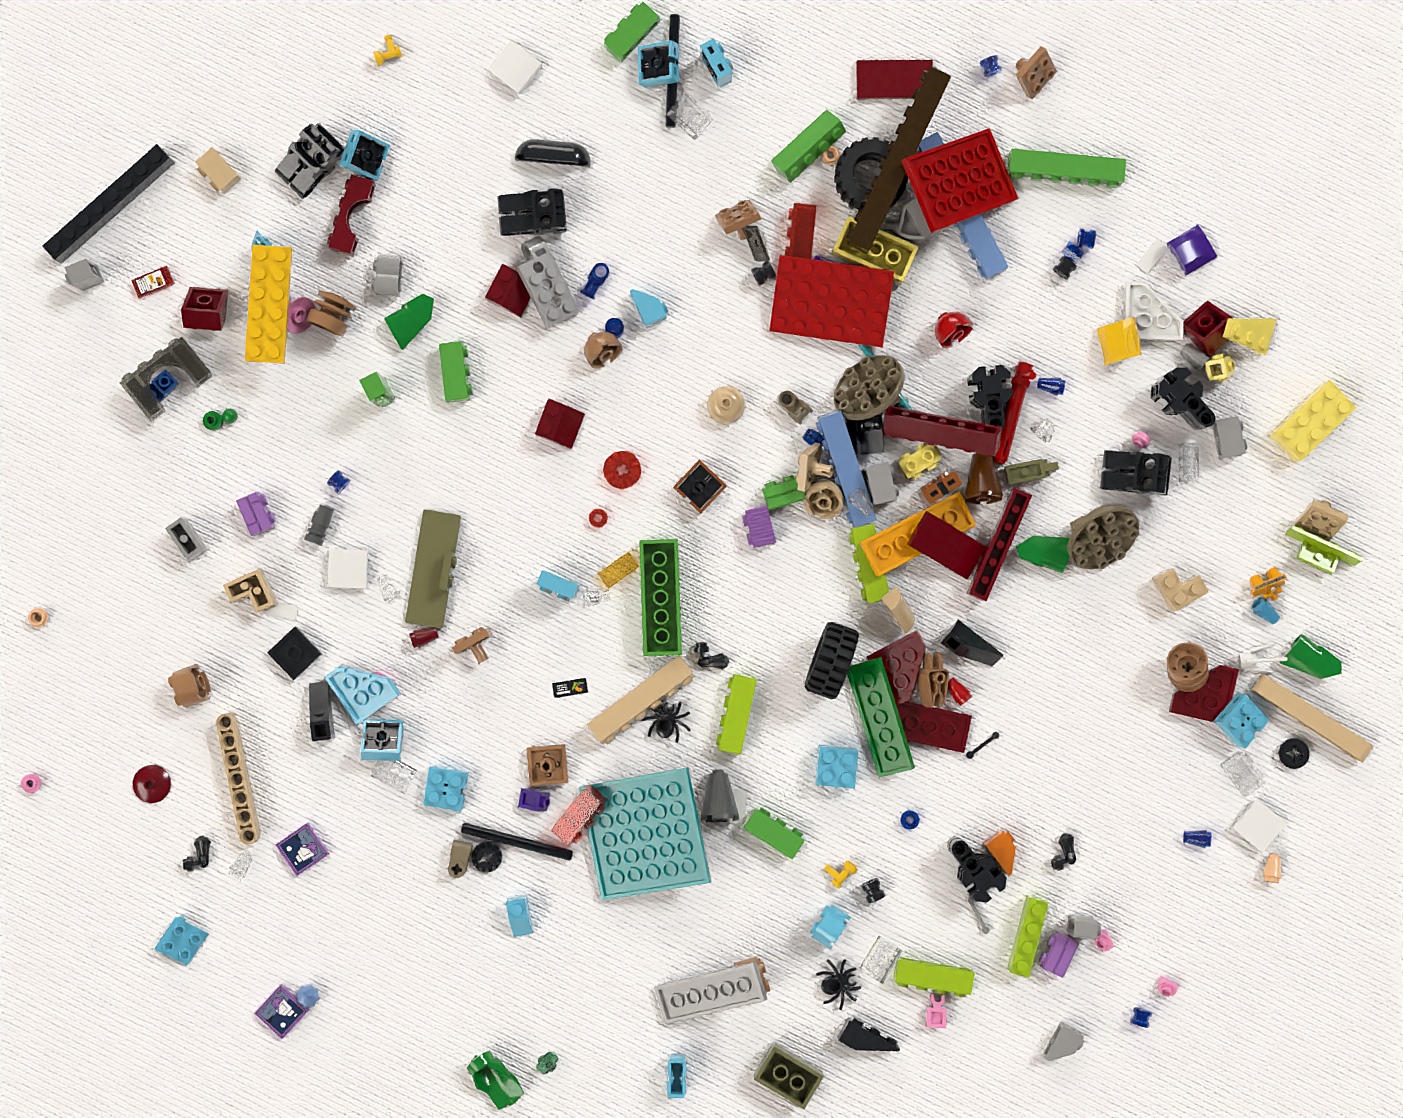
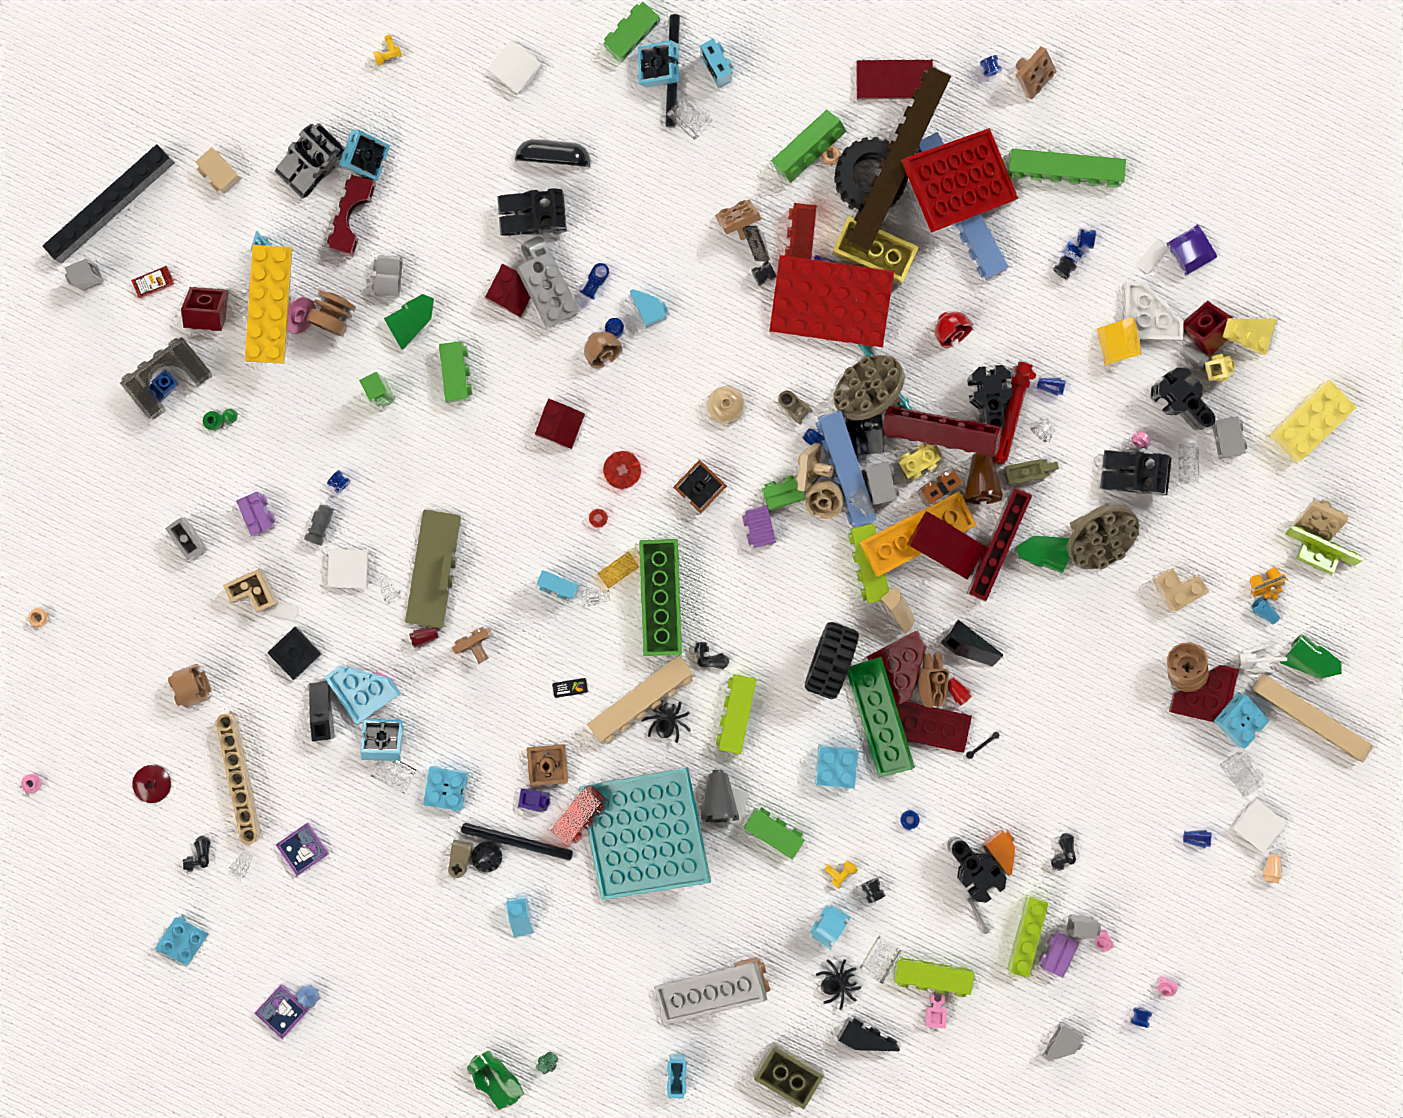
(912, 225): light grey piece -> none
(1299, 760): black gear -> none

